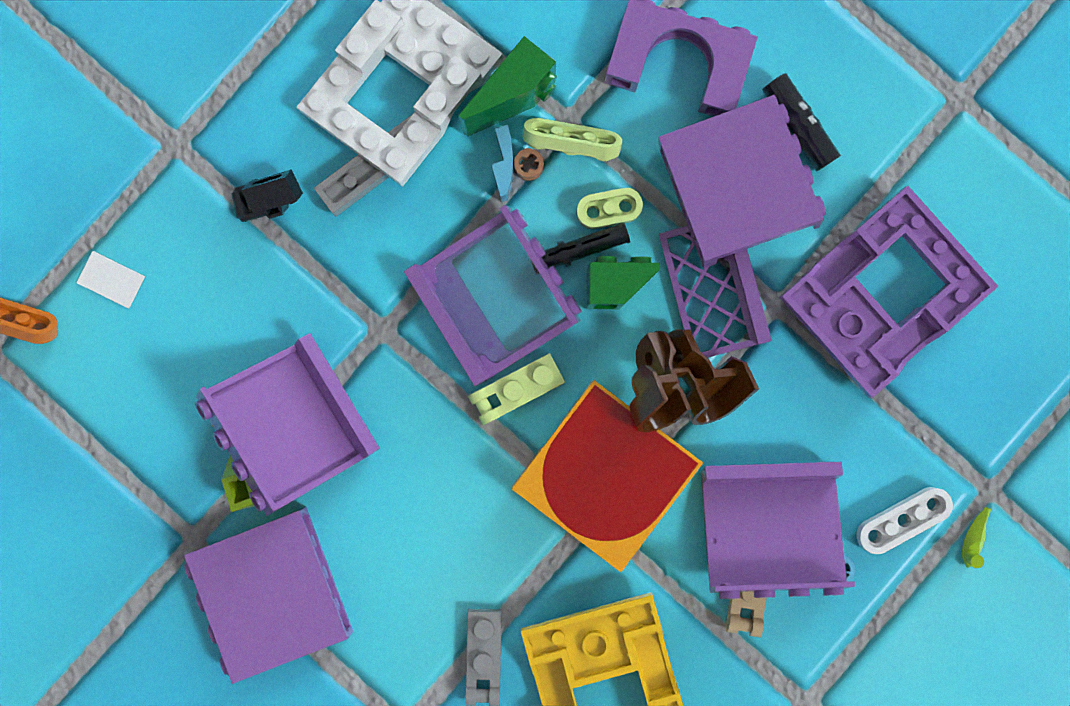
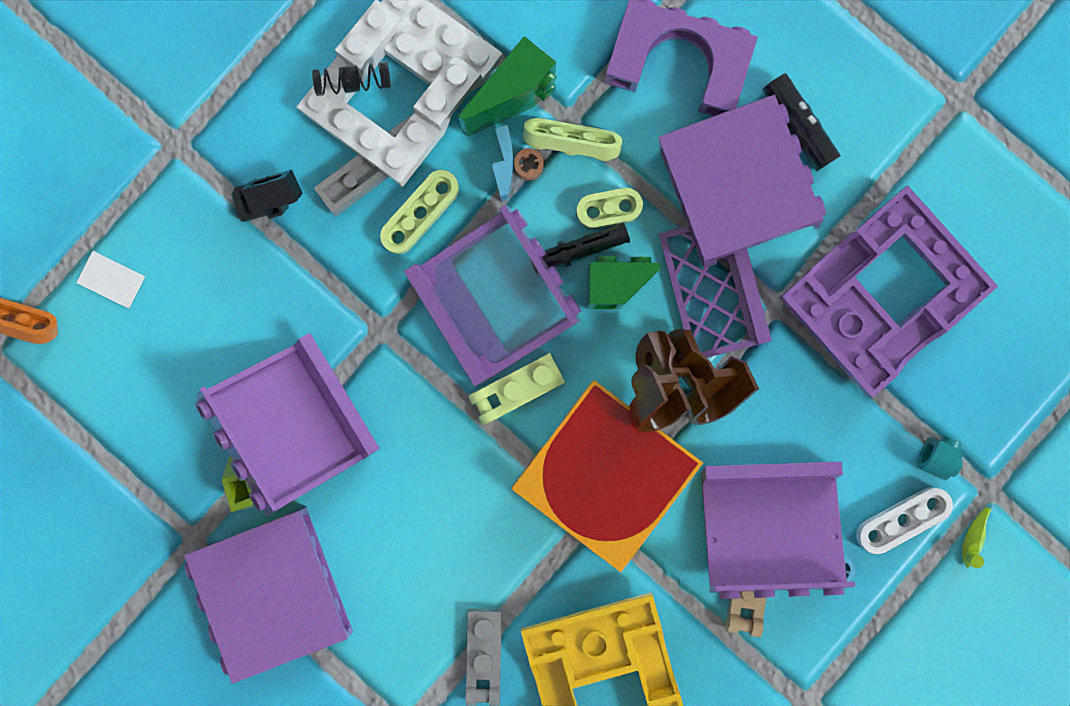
(351, 79): none -> black piece
(423, 197): none -> yellowish green plate
(941, 457): none -> teal plate

